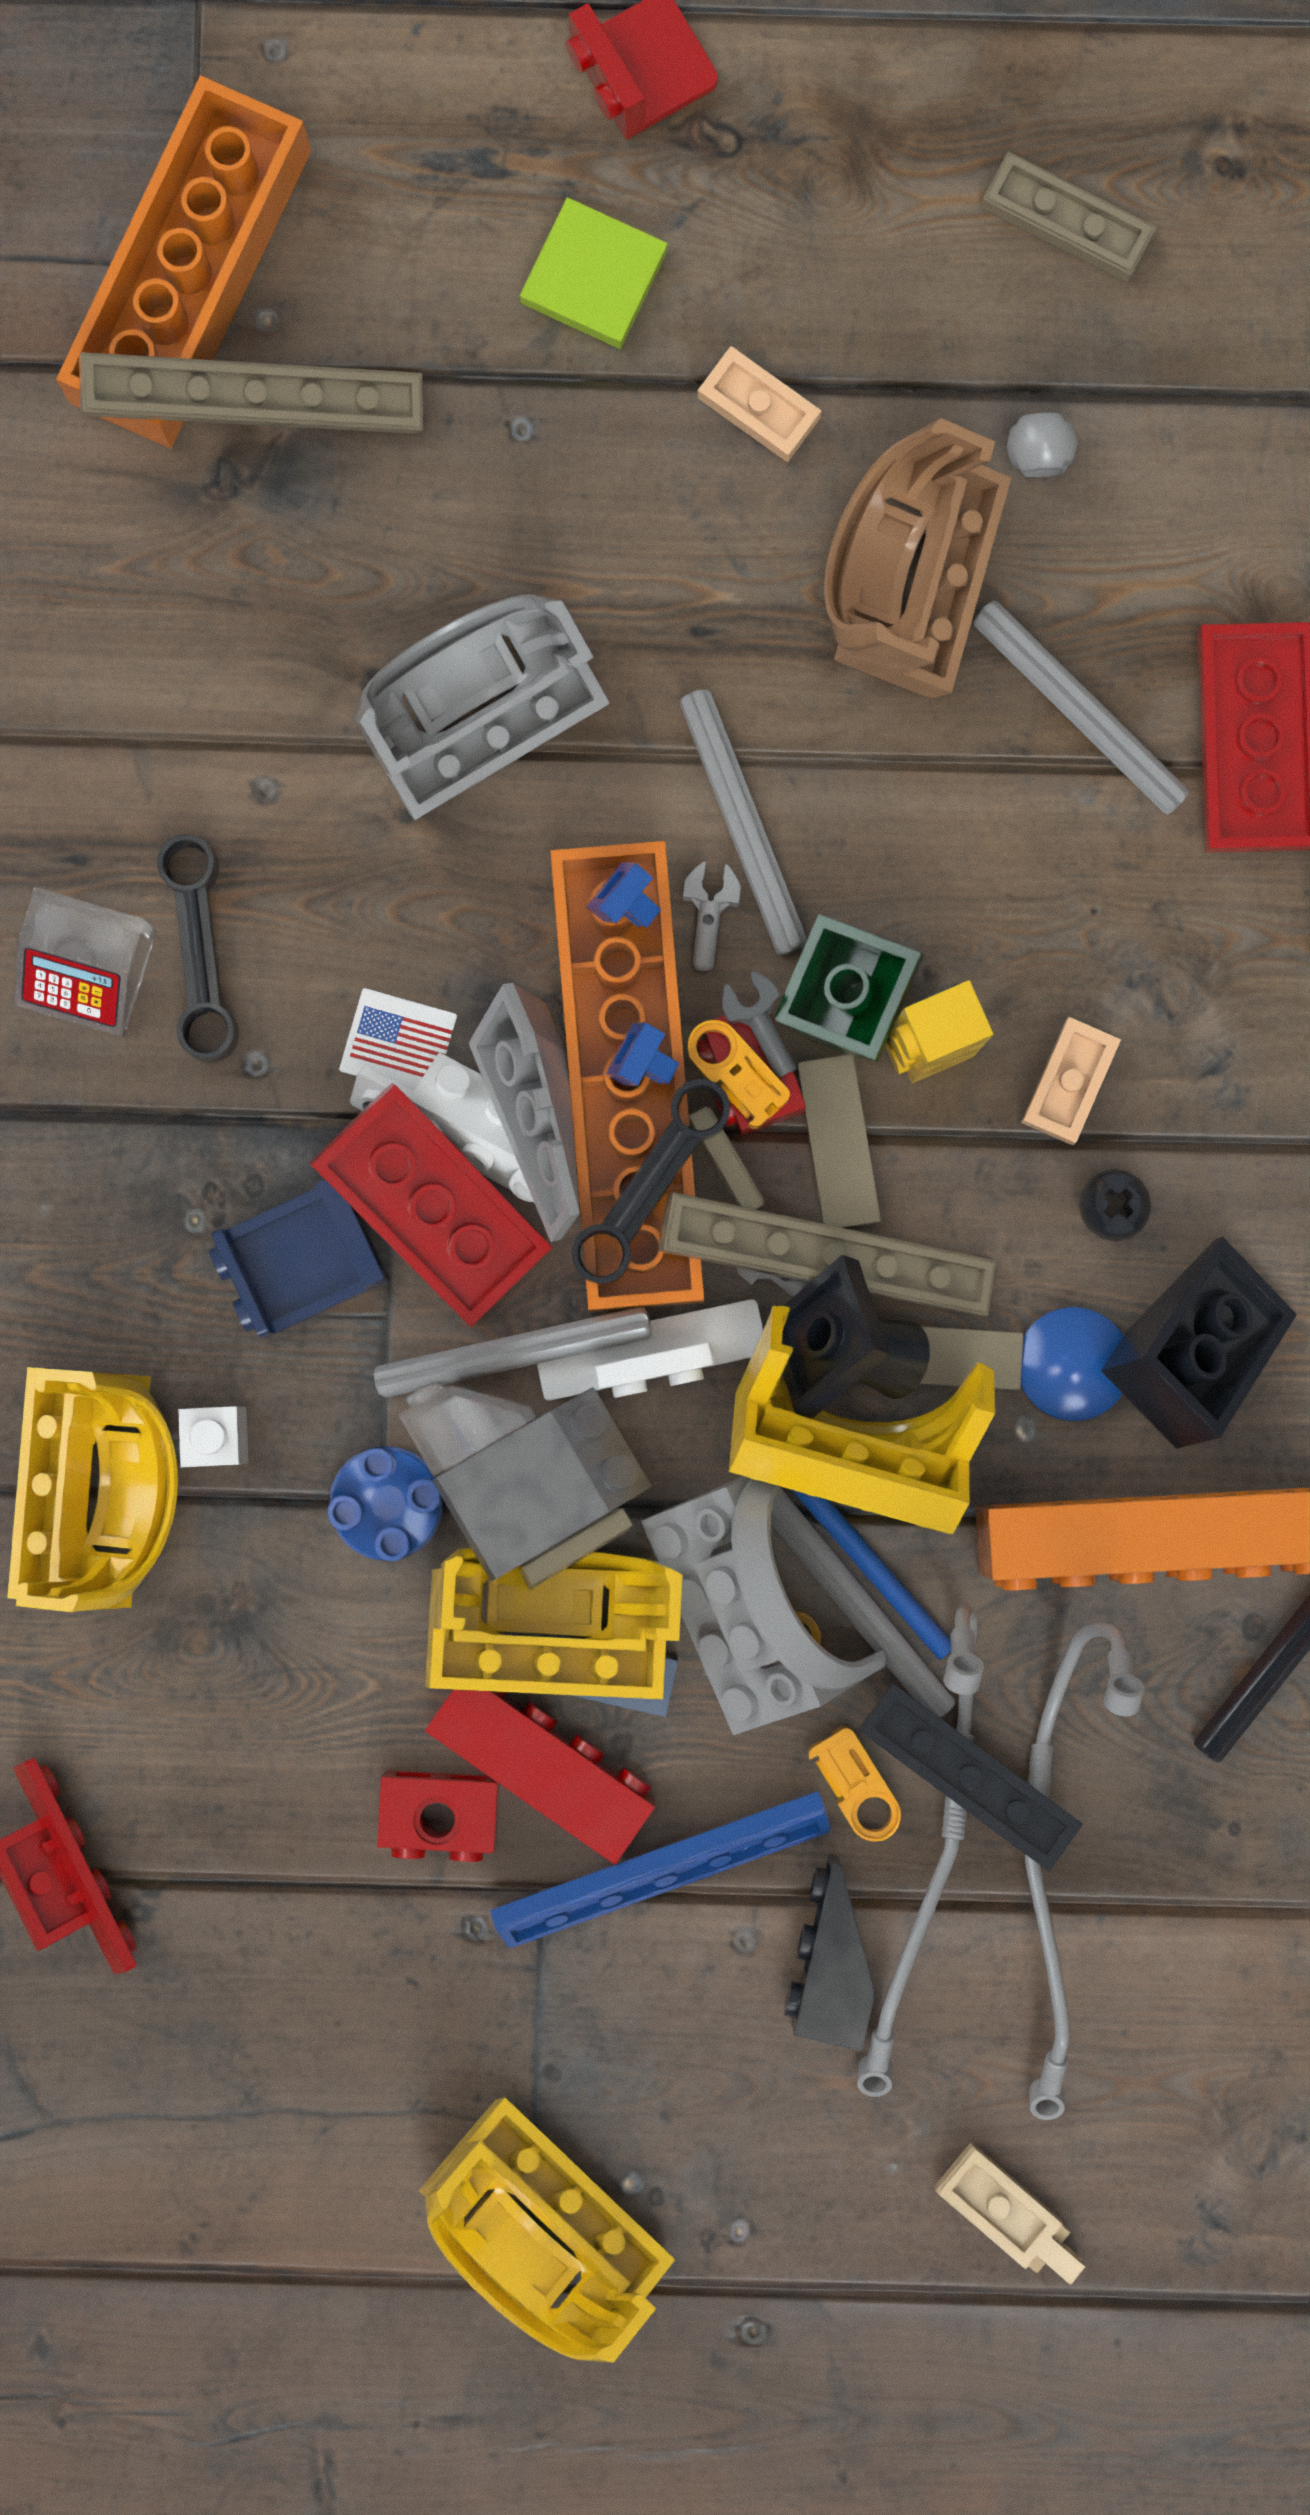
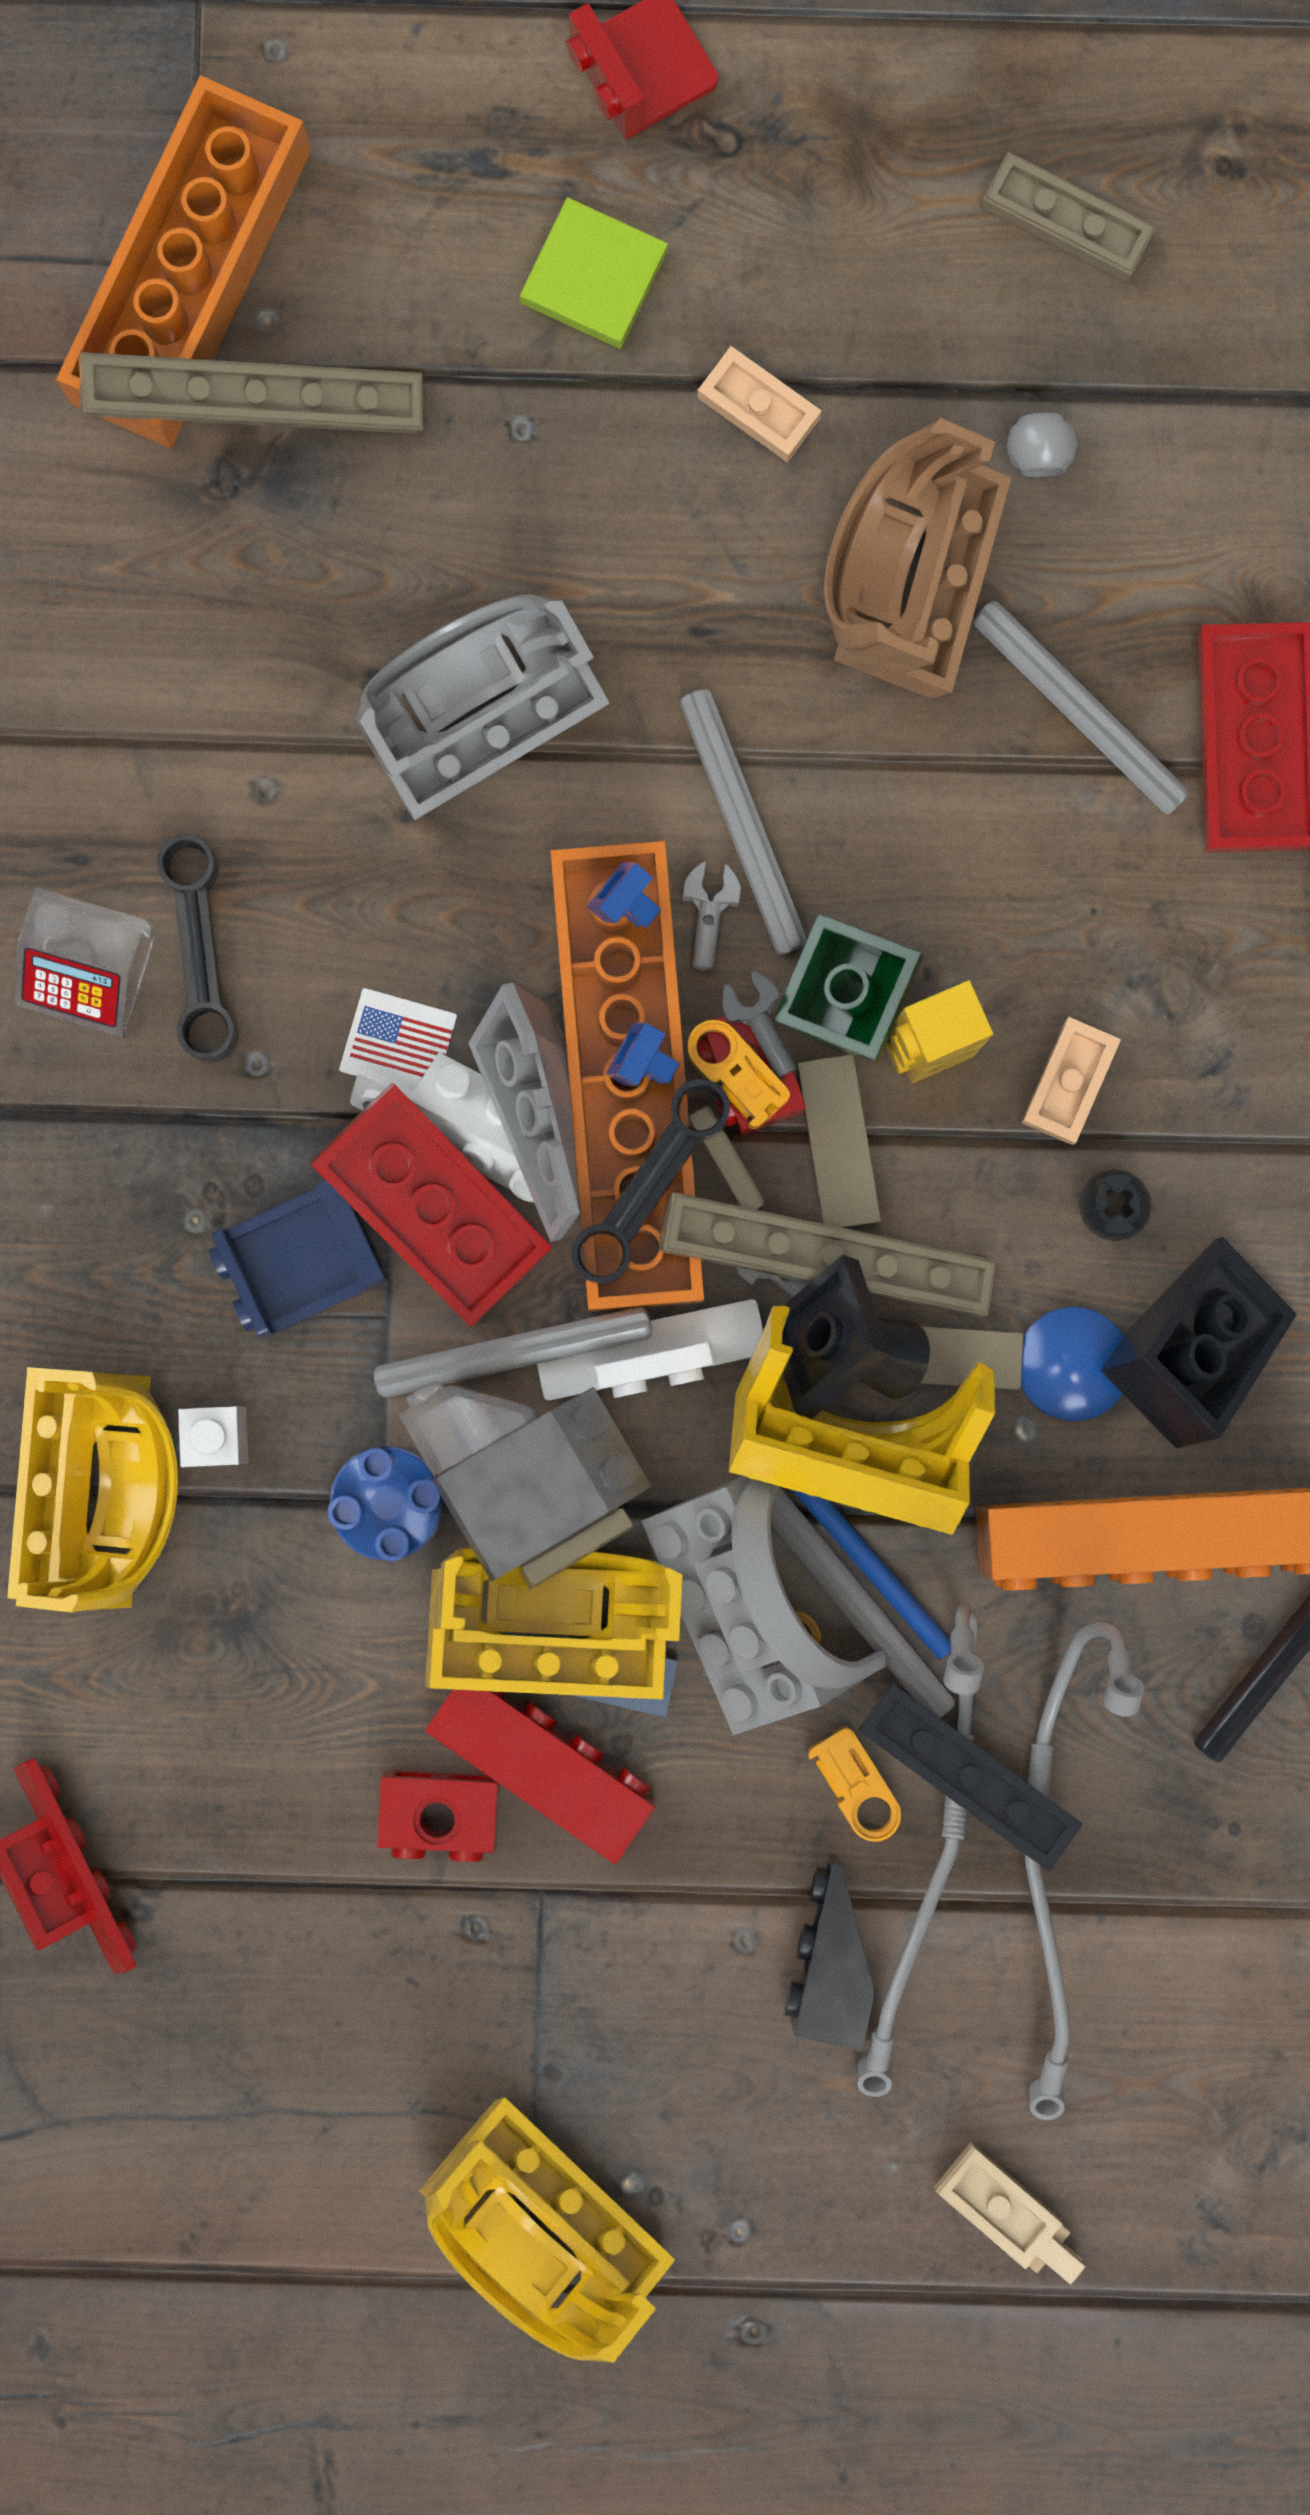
(661, 1870): blue tile -> none

